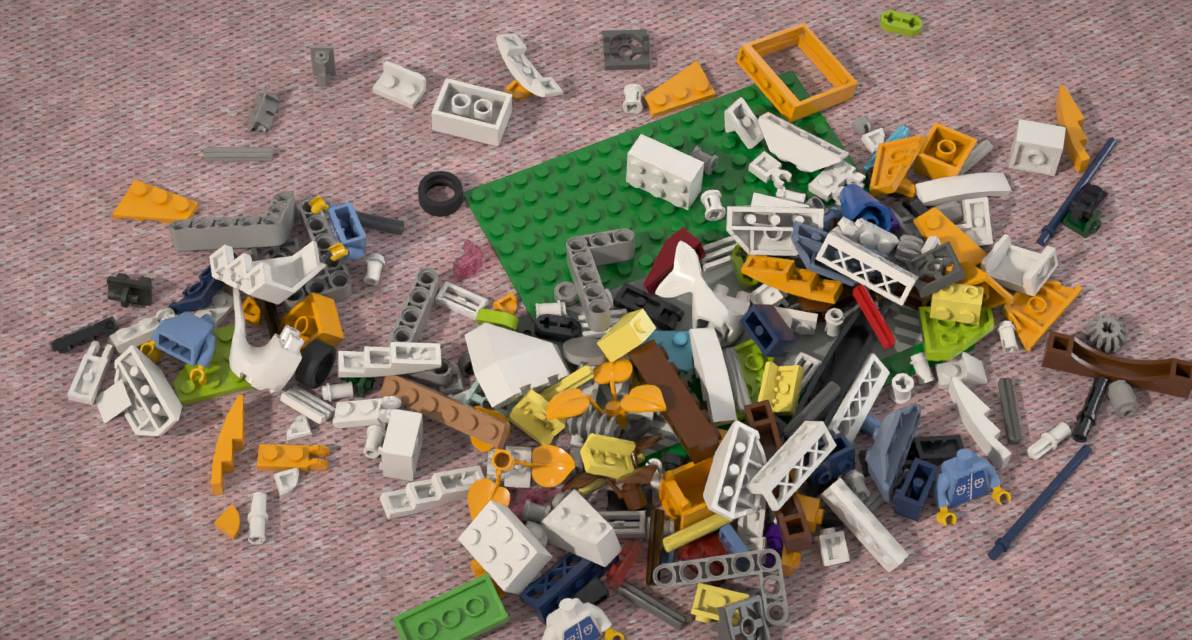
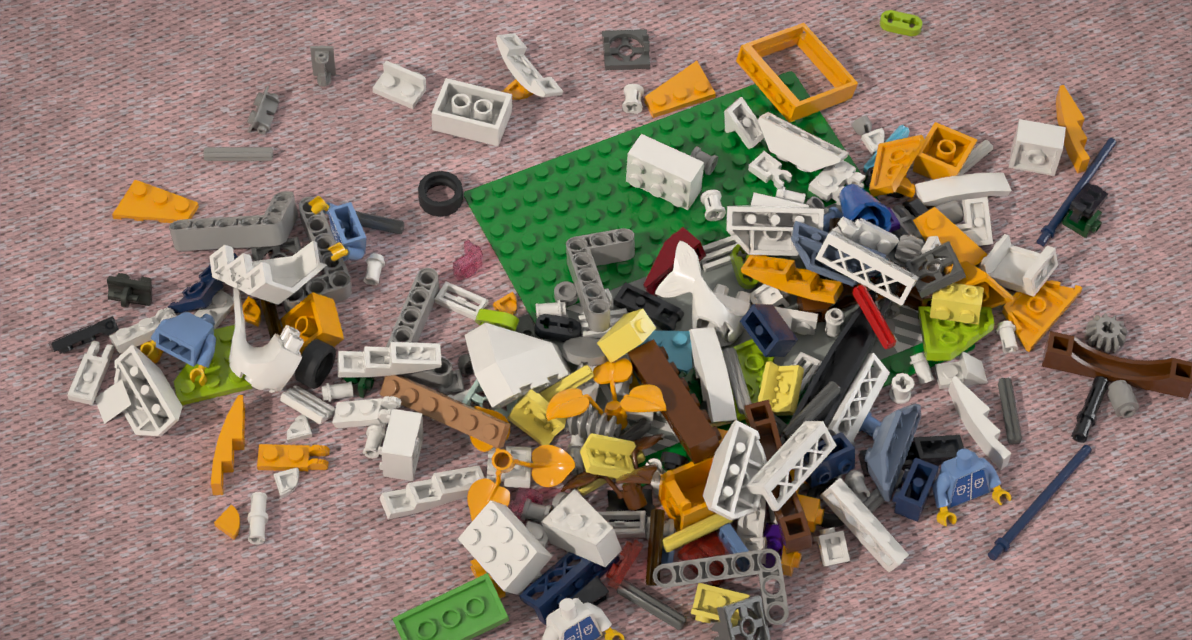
(1049, 441): white axle -> none

